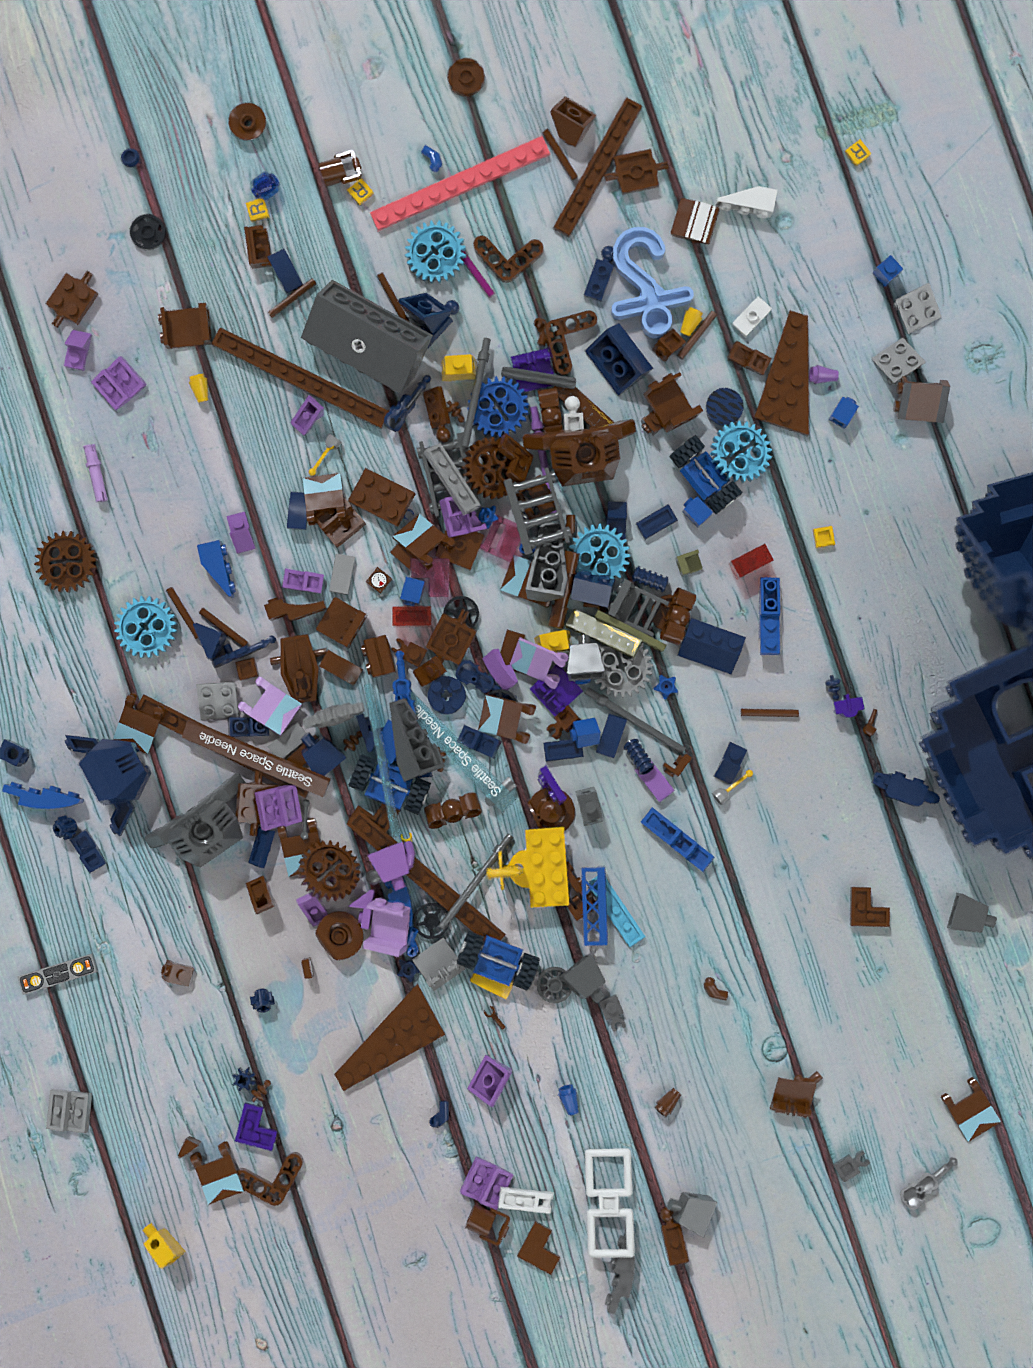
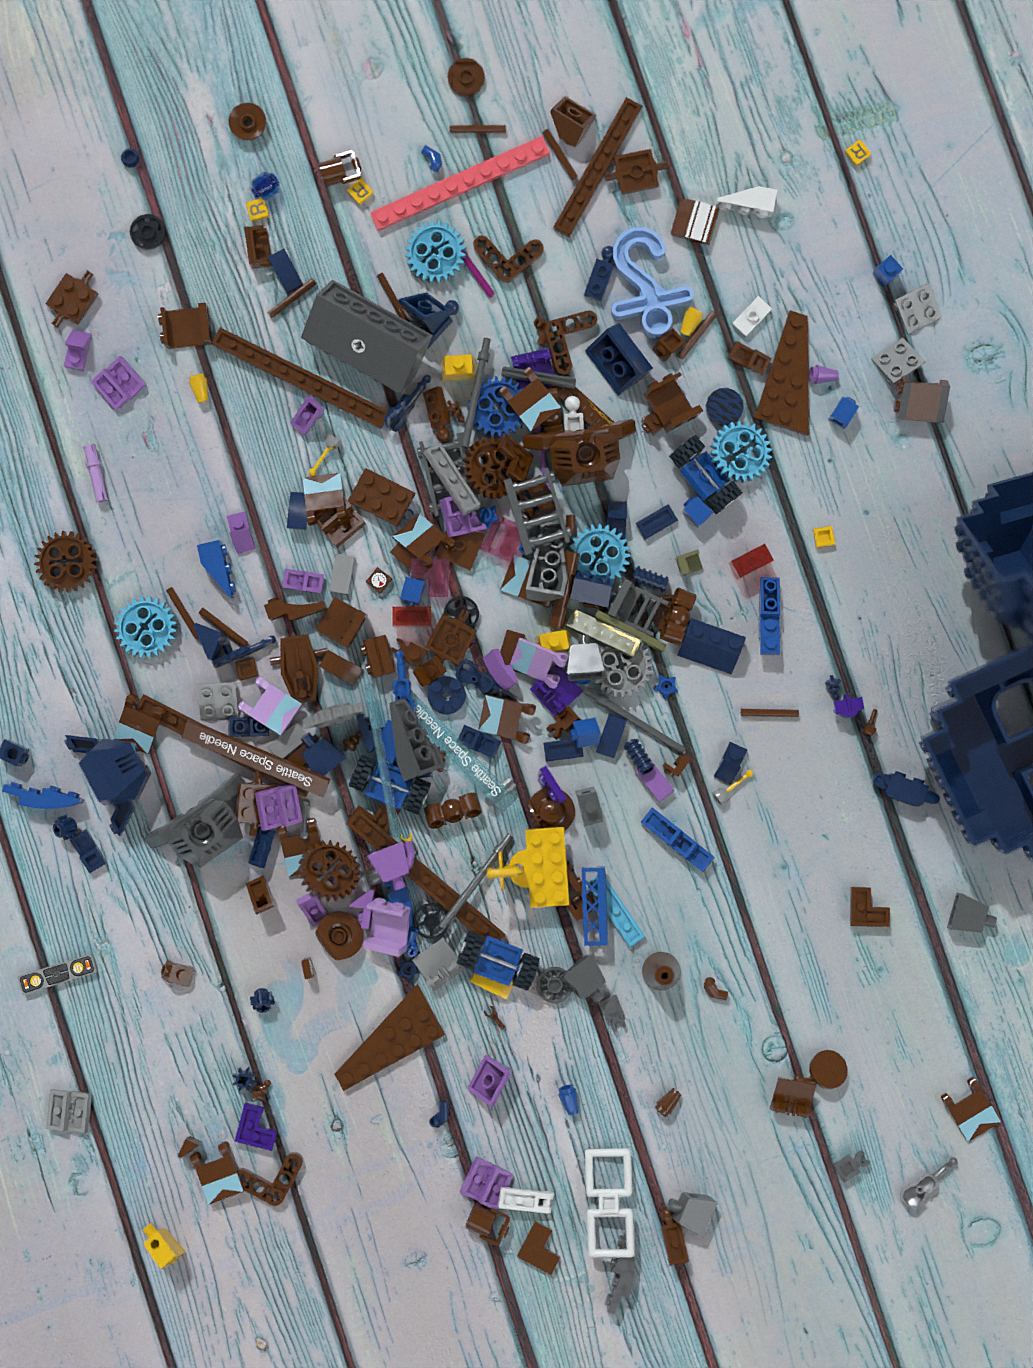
(477, 128): none -> reddish brown piece
(533, 403): none -> reddish brown flag
(656, 965): none -> cone
(828, 1069): none -> reddish brown tile

